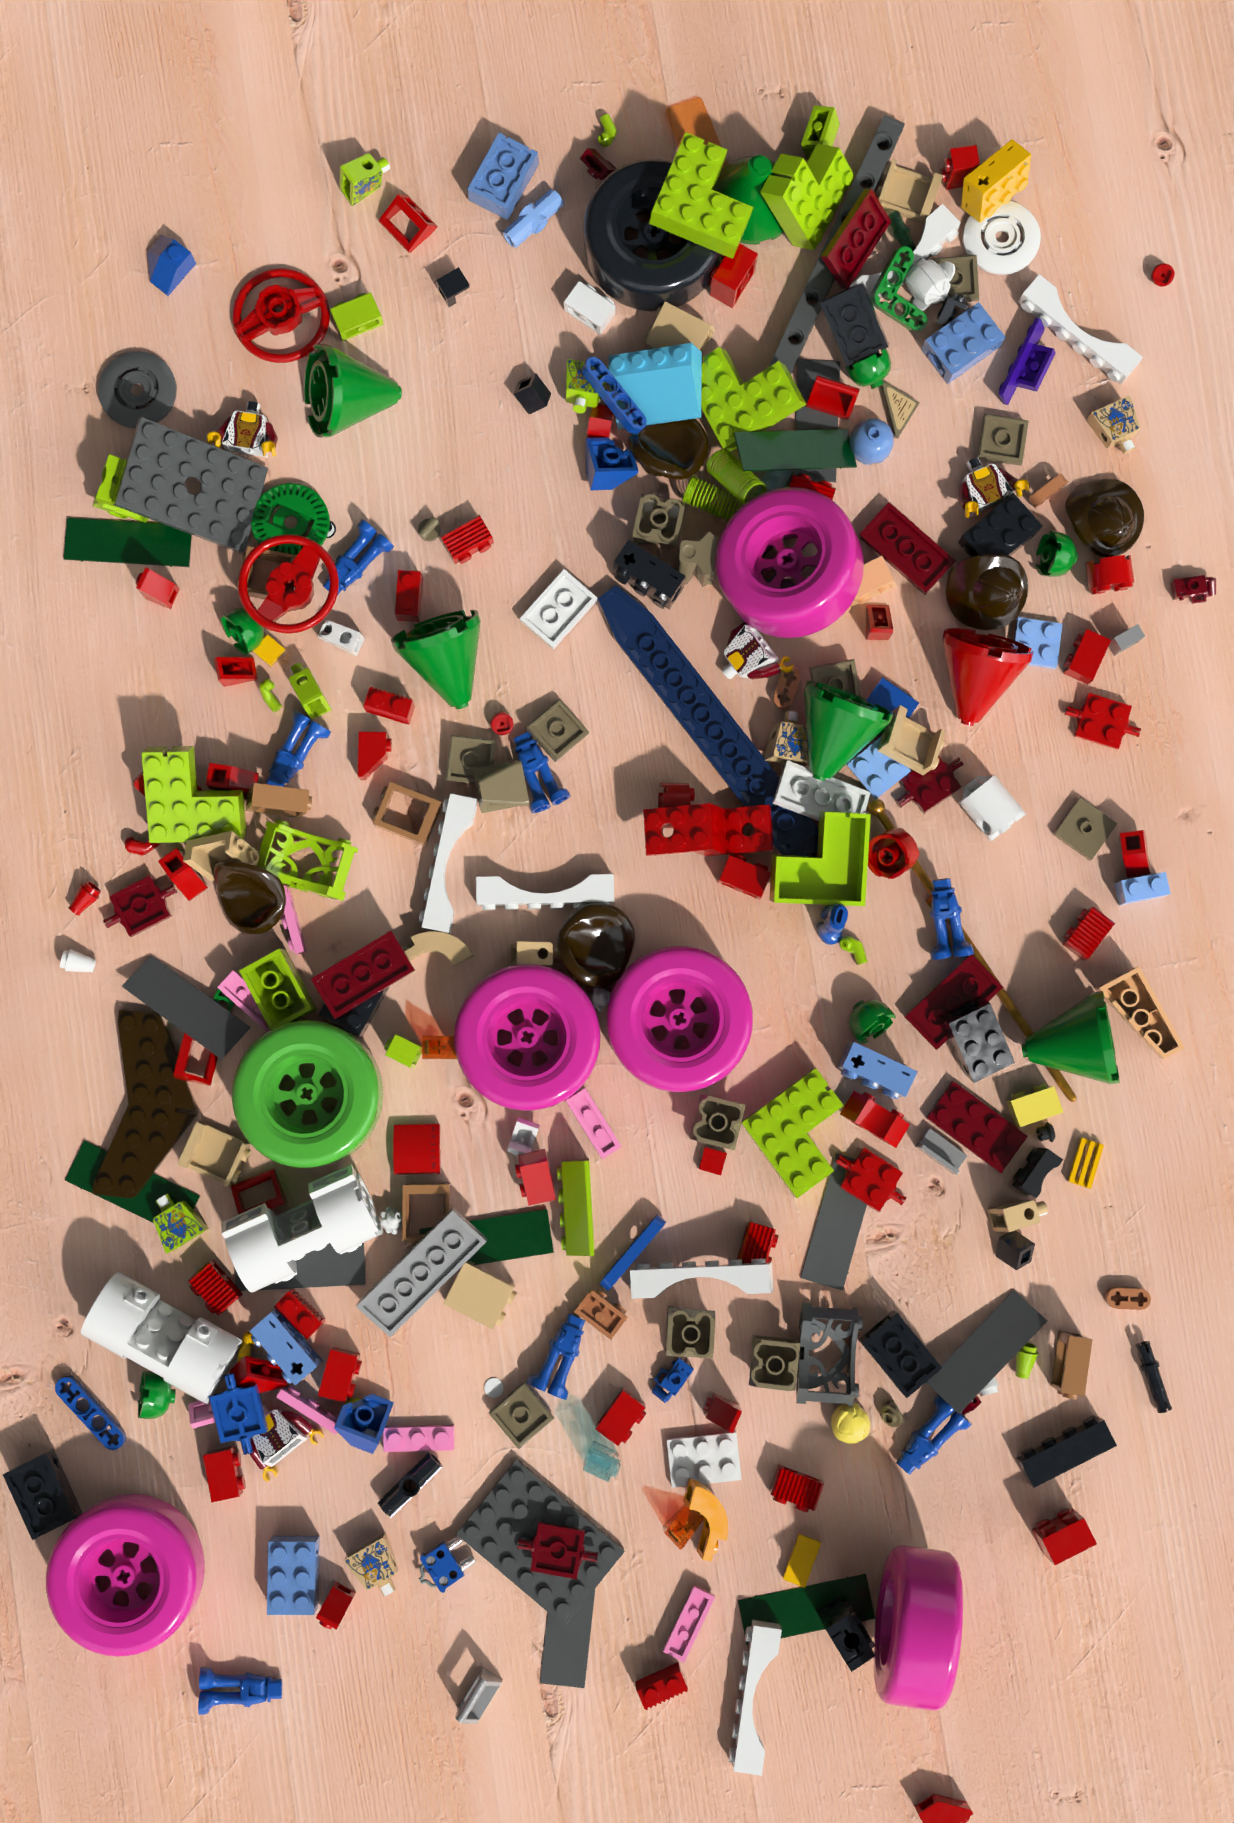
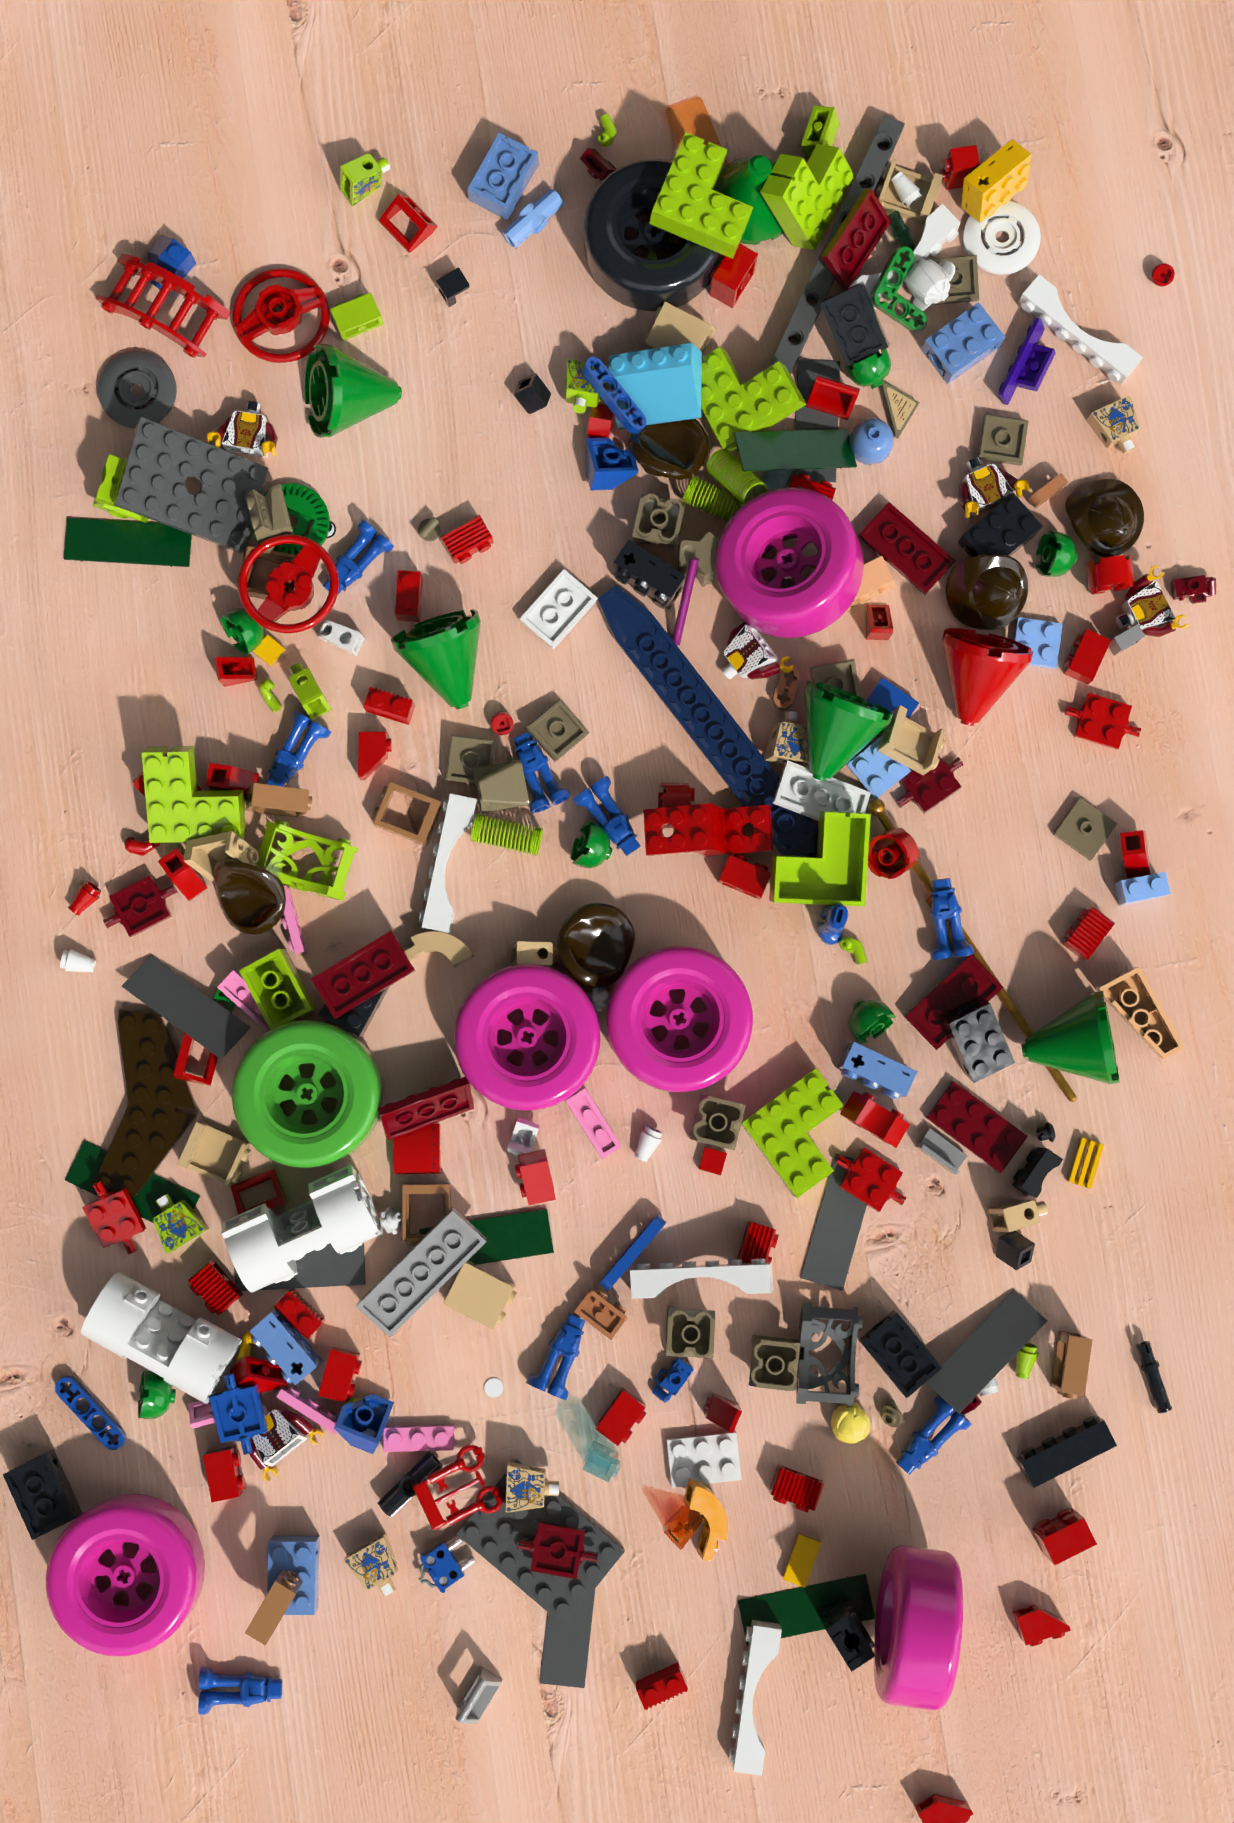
(114, 1217): none -> red plate
(157, 588): slope -> none
(169, 282): none -> red fence
(269, 514): none -> dark tan piece
(274, 1606): none -> medium nougat window
(335, 1606): red slope -> none
(403, 1051): lime brick -> none
(426, 1108): none -> dark red plate
(429, 1504): none -> red piece
(438, 1047): clear orange slope -> none
(495, 891): white arch -> none
(521, 1415): dark tan plate -> none
(527, 1487): none -> torso
(534, 844): none -> lime piece
(577, 1208): lime slope -> none
(590, 307): white brick -> none
(591, 847): none -> green cylinder
(618, 827): none -> blue piece
(648, 1142): none -> white cone
(685, 600): none -> magenta bar
(688, 1623): bright pink plate -> none
(906, 189): none -> white cone
(948, 311): black bracket -> none
(990, 805): white cylinder -> none
(1034, 1105): light yellow brick -> none
(1038, 1624): none -> red slope
(1127, 1303): nougat beam -> none
(1149, 608): none -> torso

